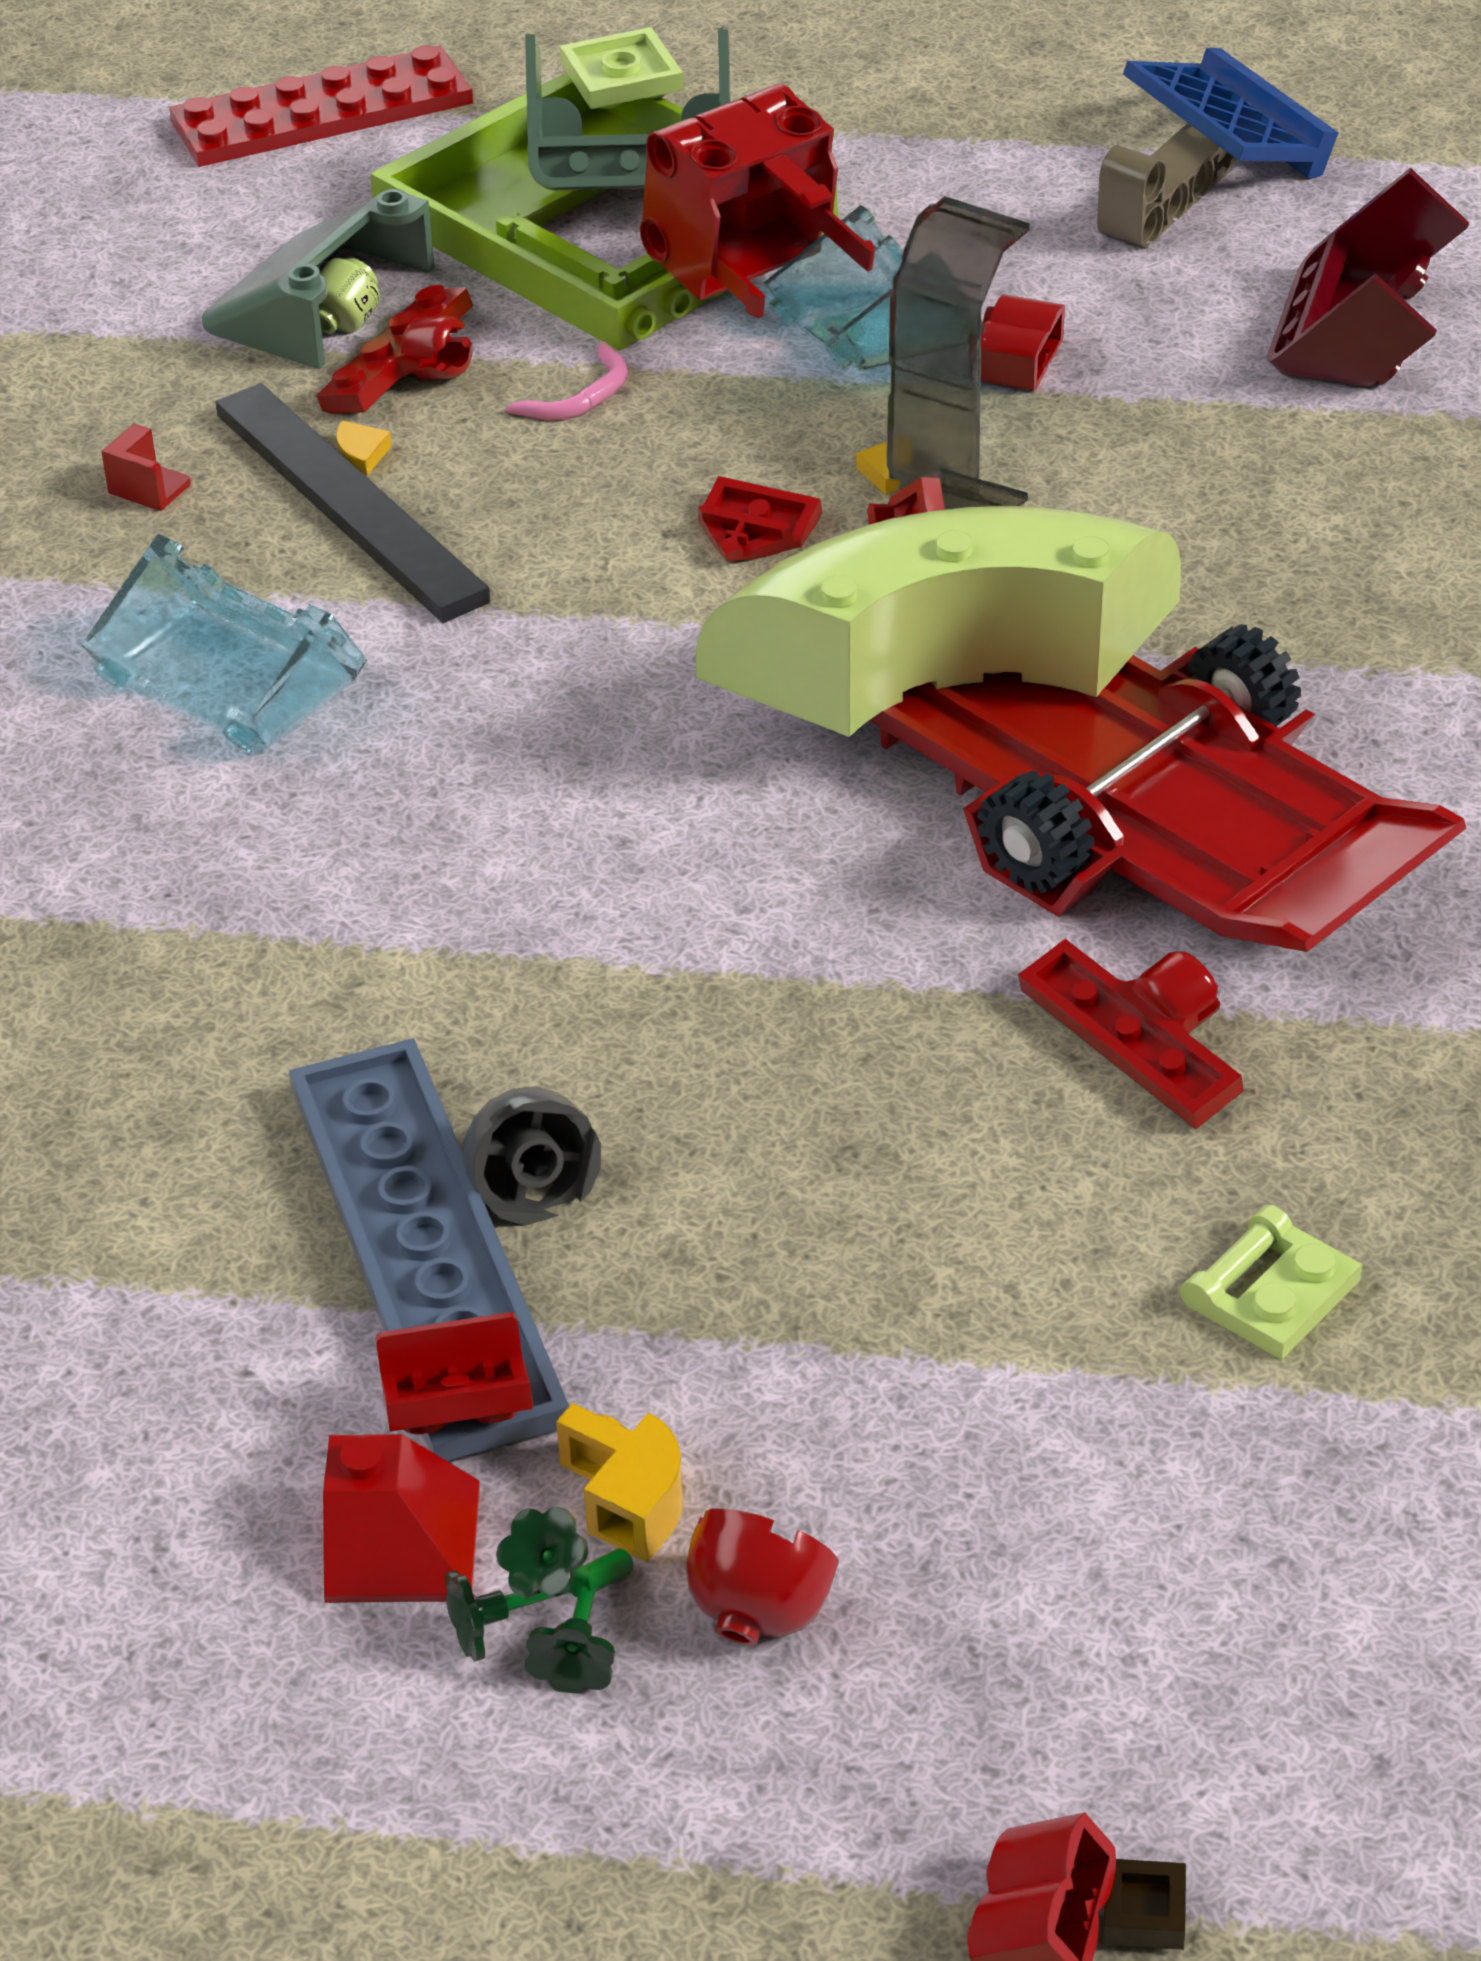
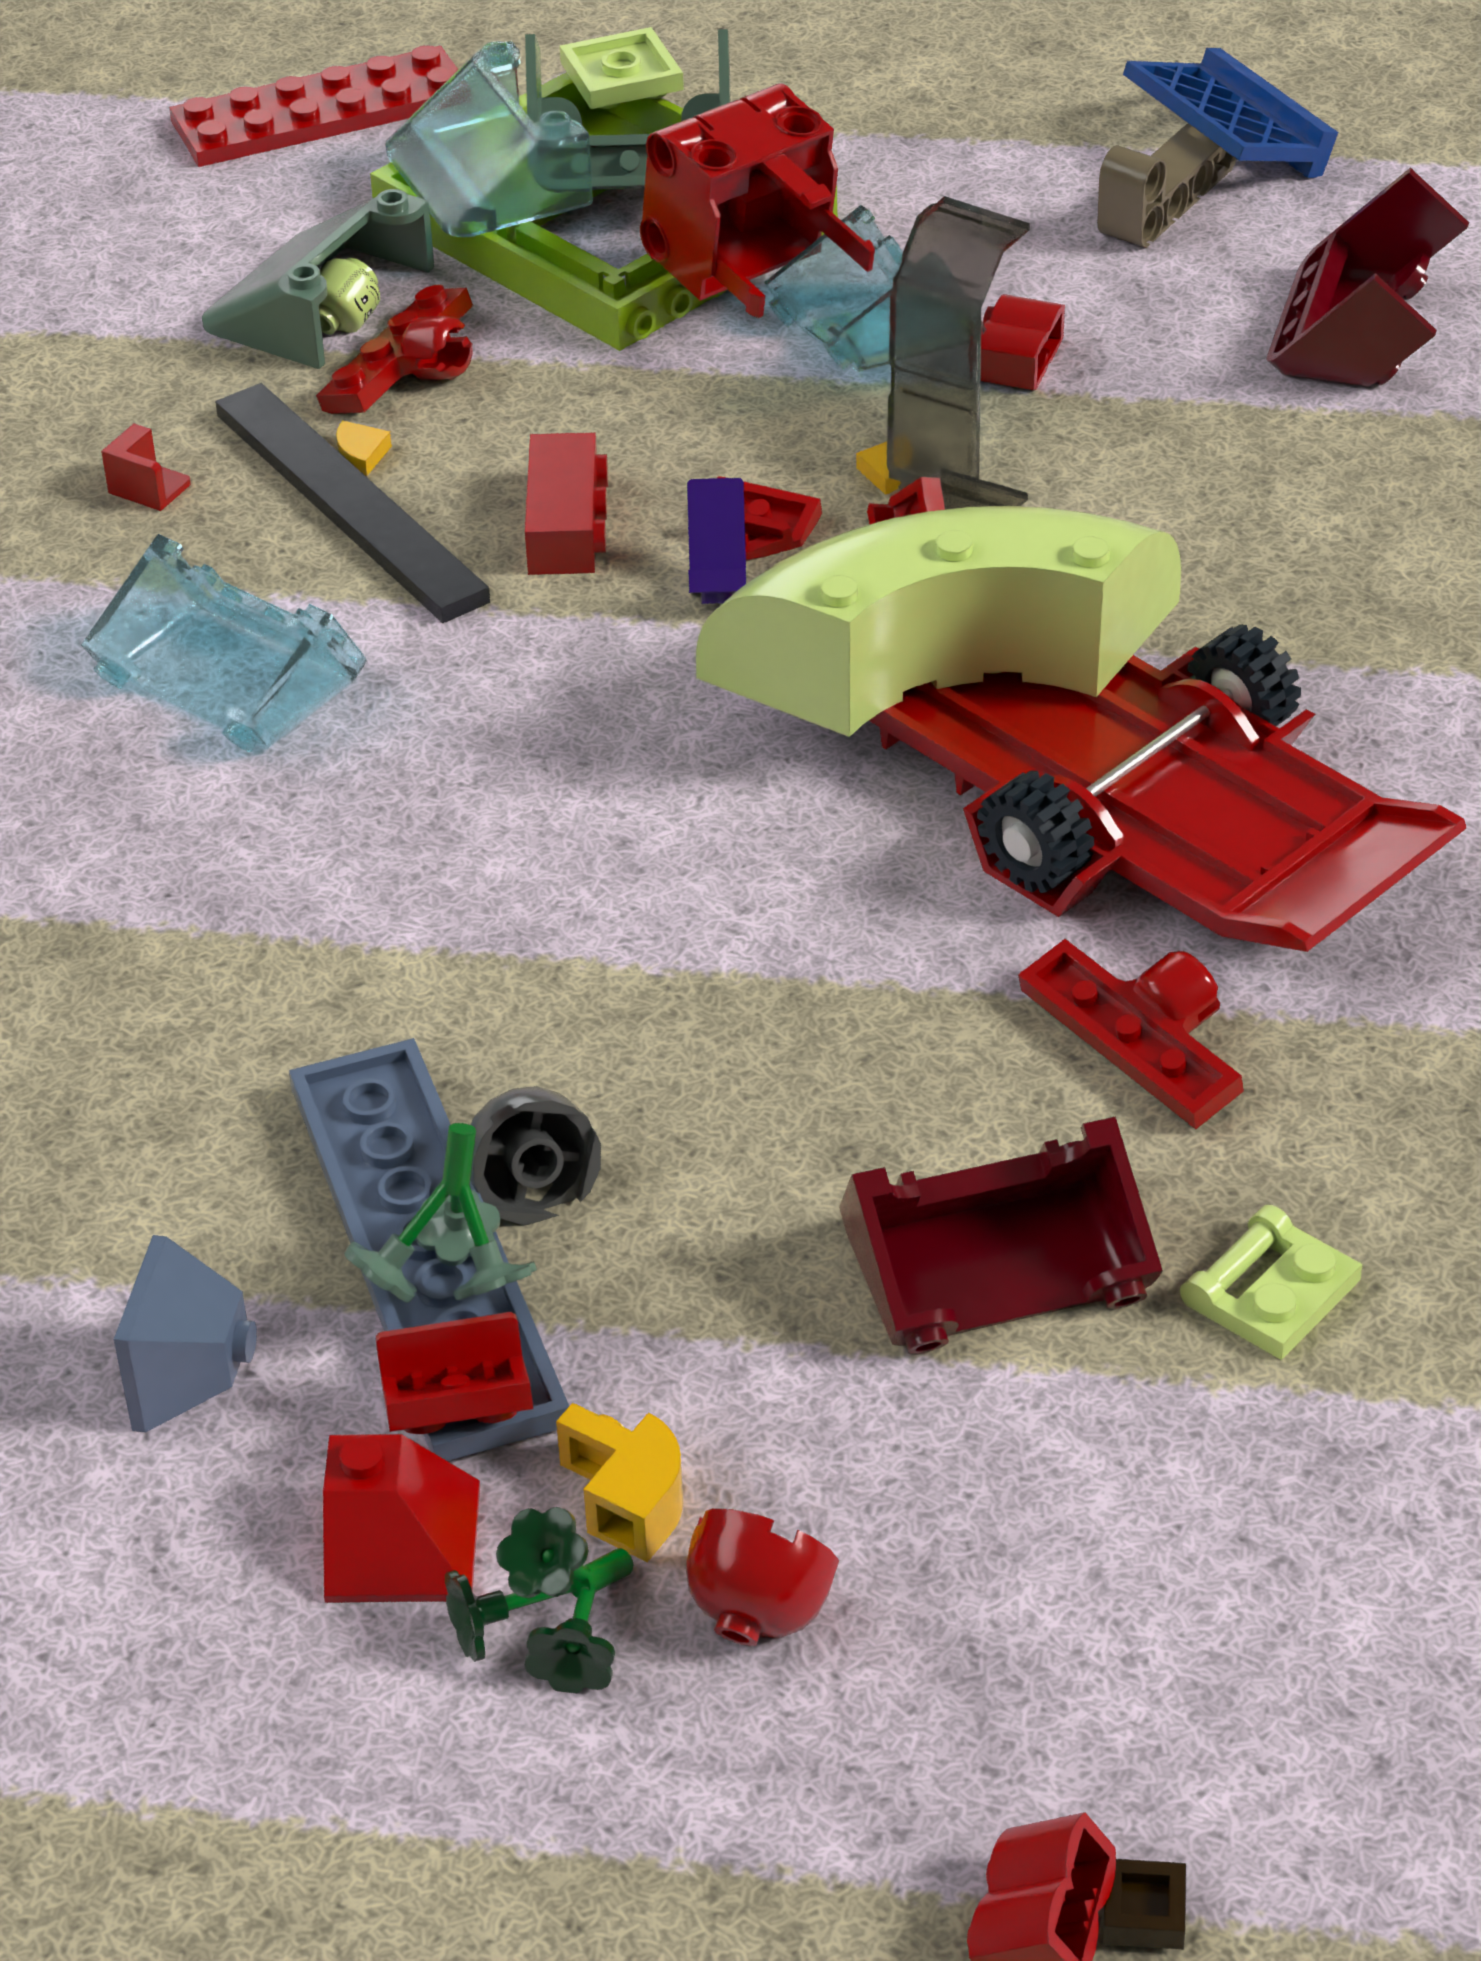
(179, 1336): none -> sand blue slope
(452, 1226): none -> sand green plant
(485, 157): none -> clear light blue windscreen
(565, 503): none -> red brick
(583, 400): bright pink animal -> none
(716, 538): none -> dark purple bracket
(1002, 1239): none -> dark red windscreen

